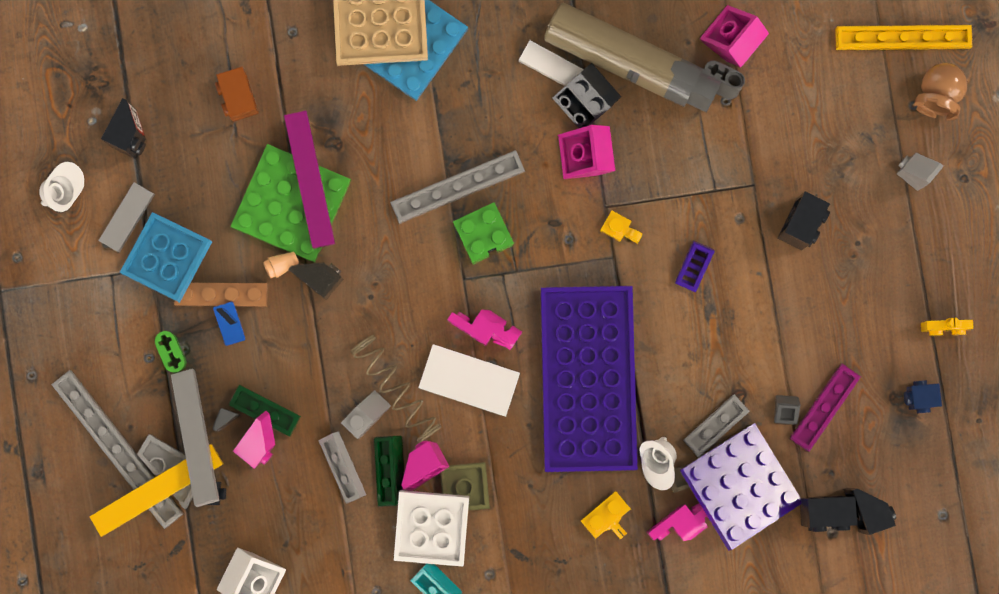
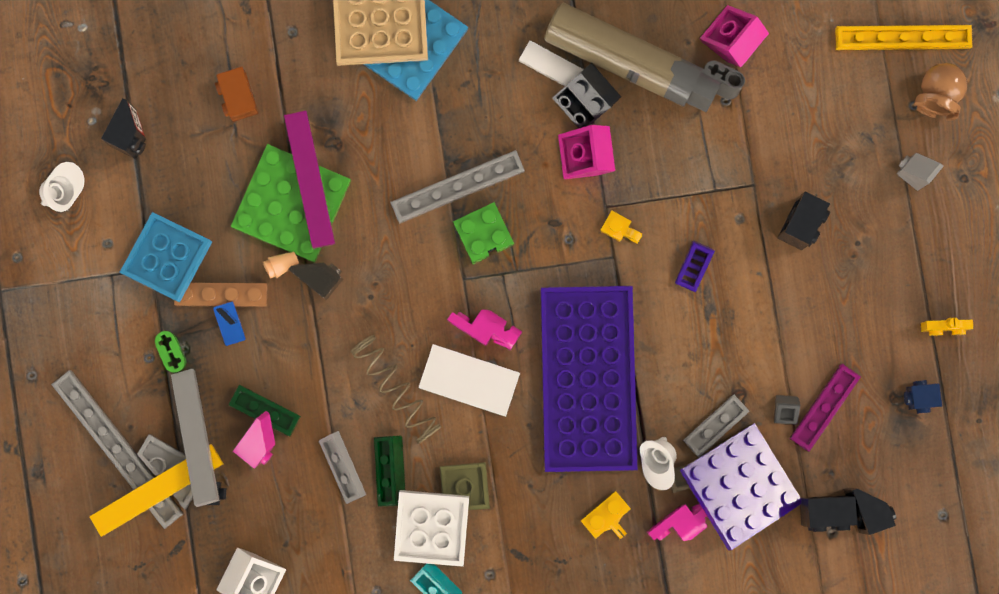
(126, 217): light grey tile -> none
(224, 418): dark grey slope -> none
(366, 414): light grey slope -> none
(423, 465): dark pink slope -> none

